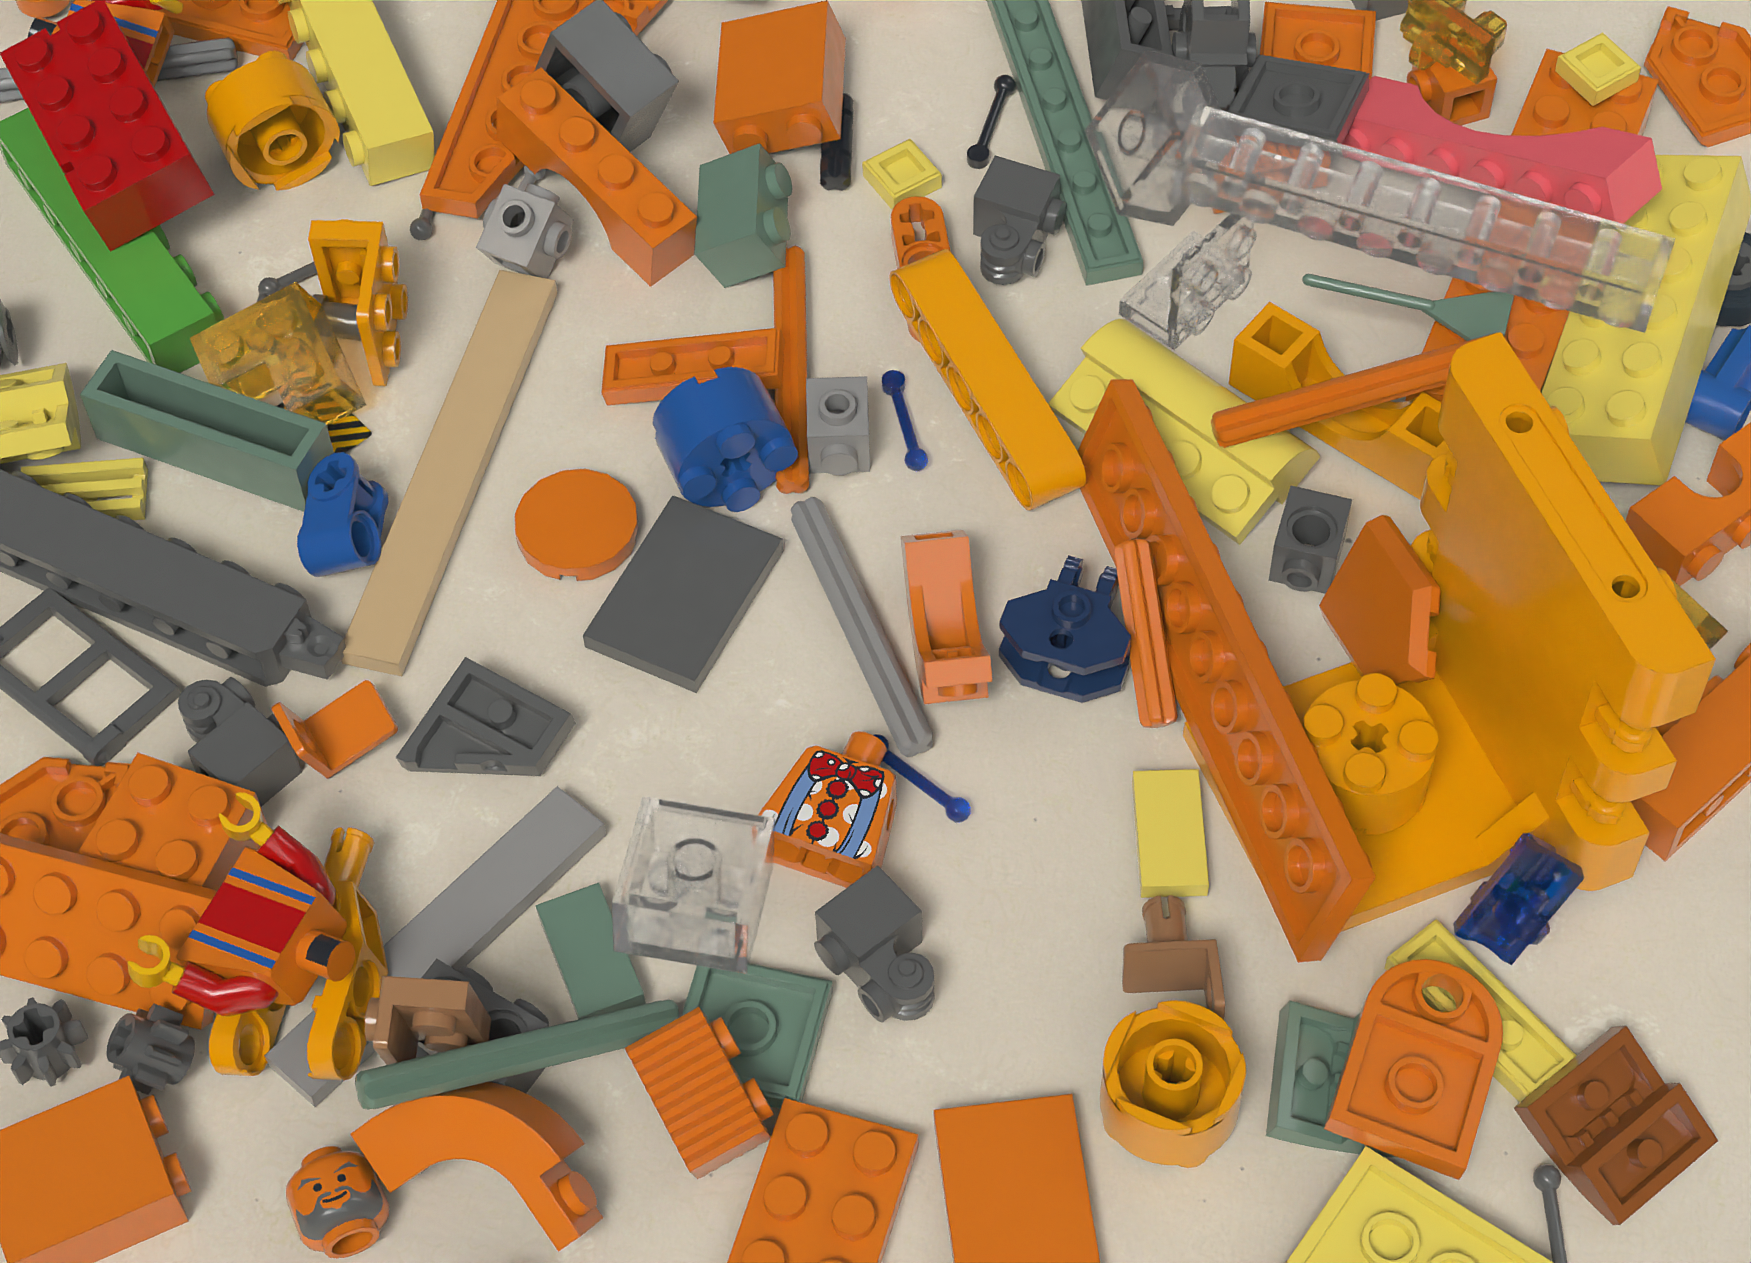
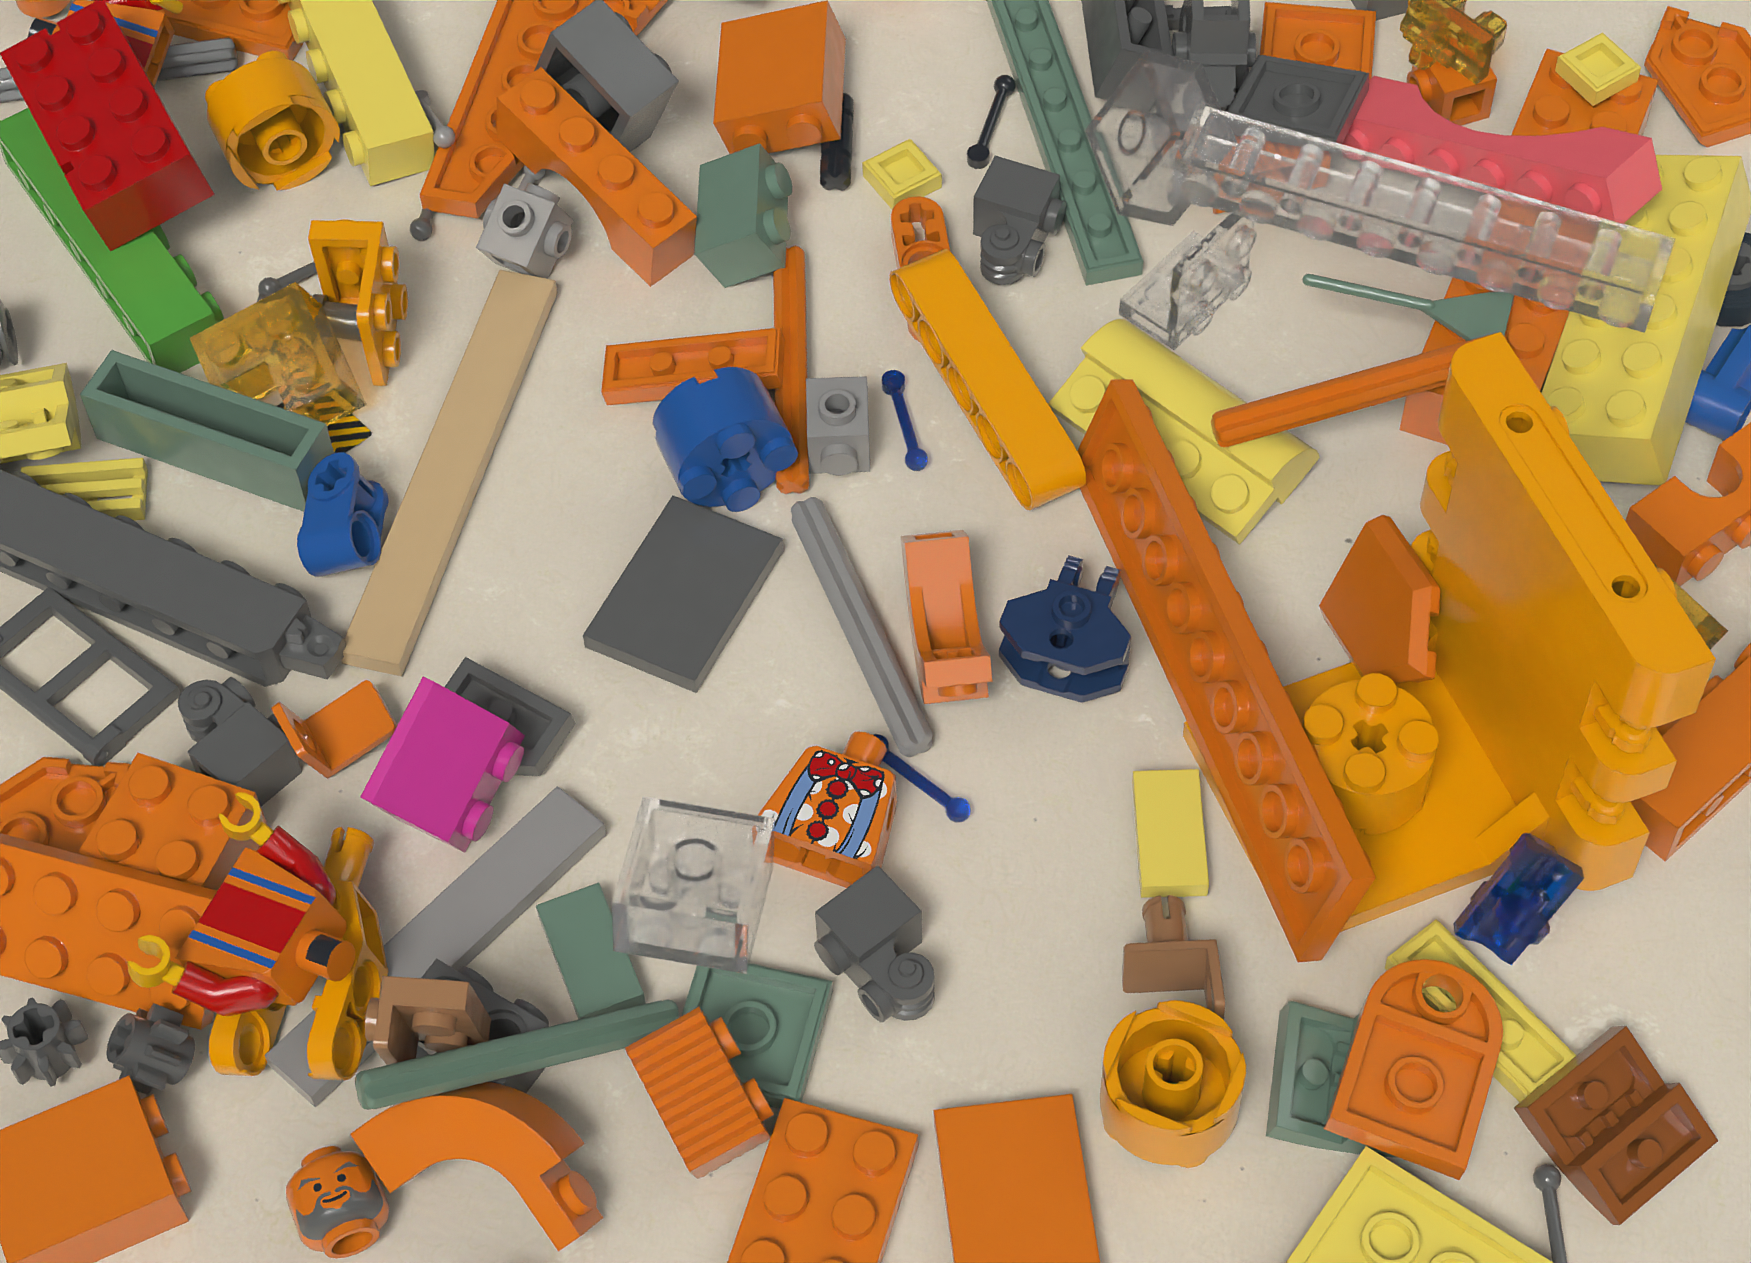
(443, 135): none -> light grey hinge
(445, 766): none -> dark pink slope
(576, 524): orange tile -> none
(1148, 641): orange axle -> none
(1312, 520): dark grey brick -> none
(1389, 438): light orange arch -> none

